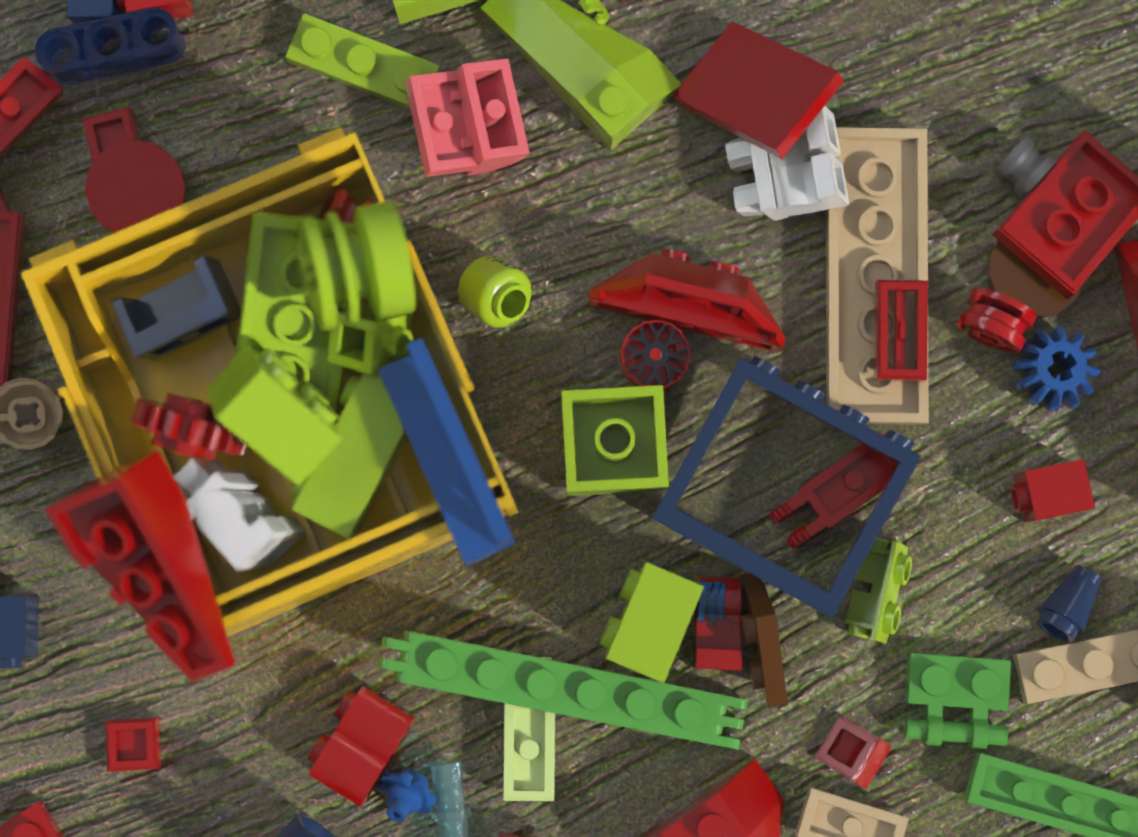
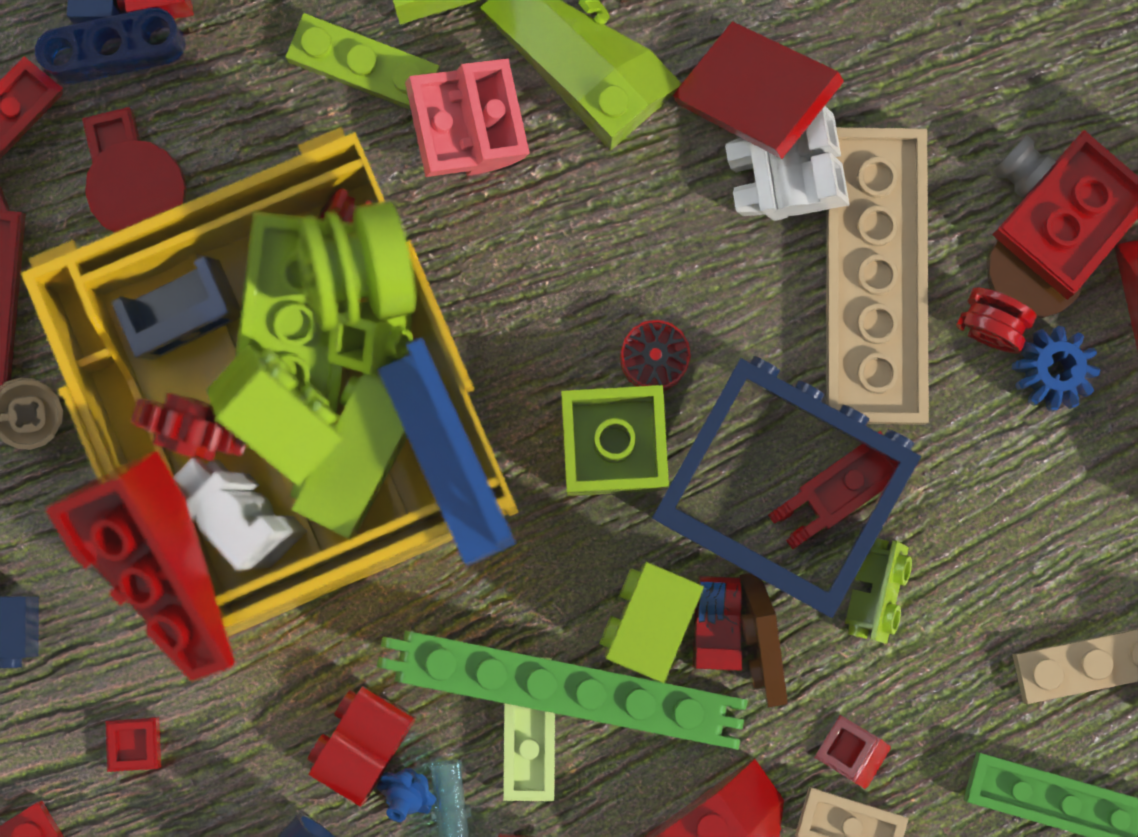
(494, 291): lime head -> none
(692, 298): red wedge -> none
(900, 373): red tile -> none
(957, 682): bright green plate -> none
(1052, 491): red brick -> none
(1070, 605): dark blue cone -> none

